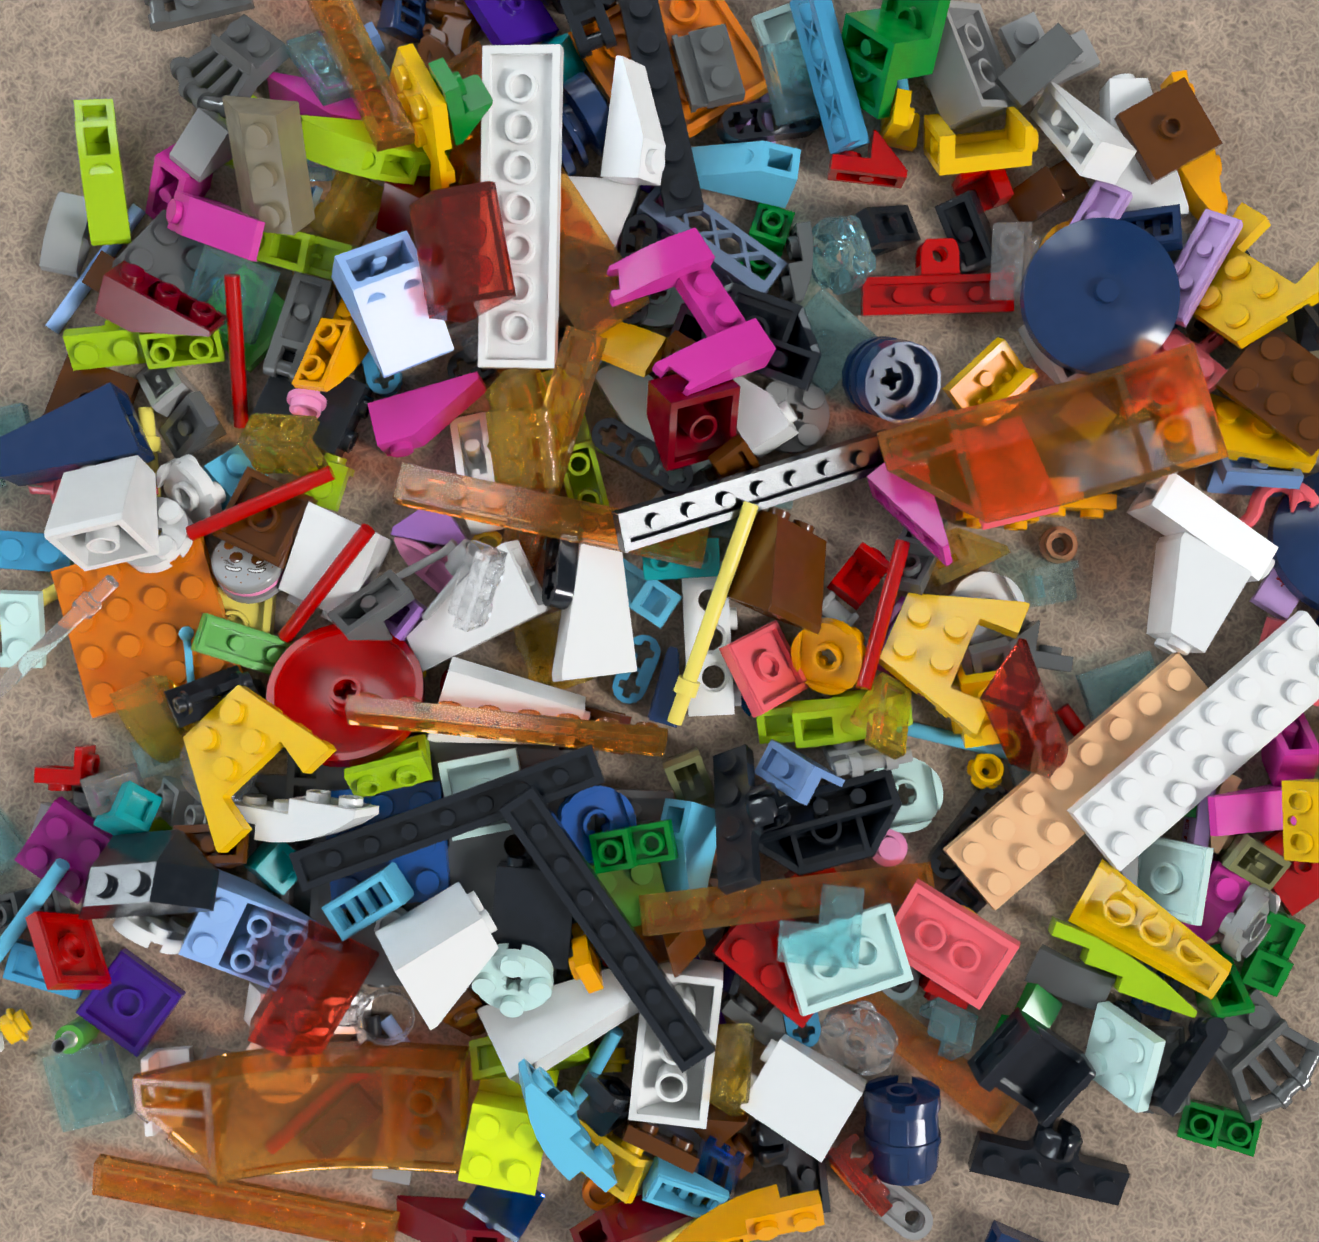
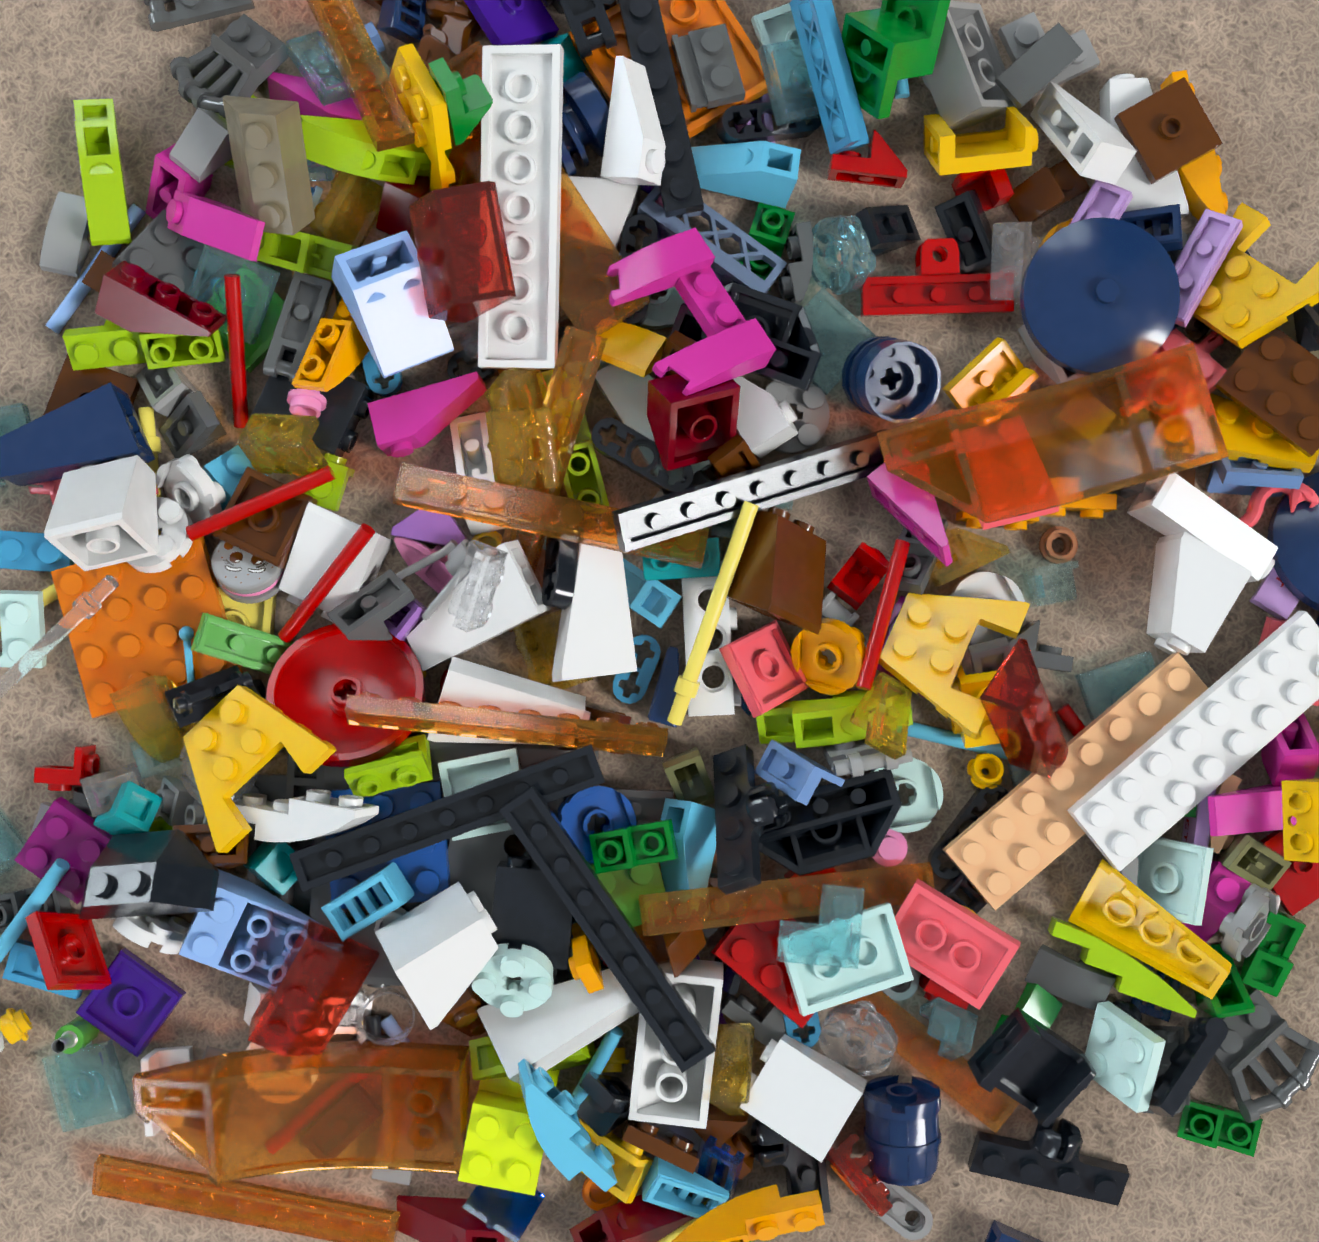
(902, 125): yellow bracket -> none

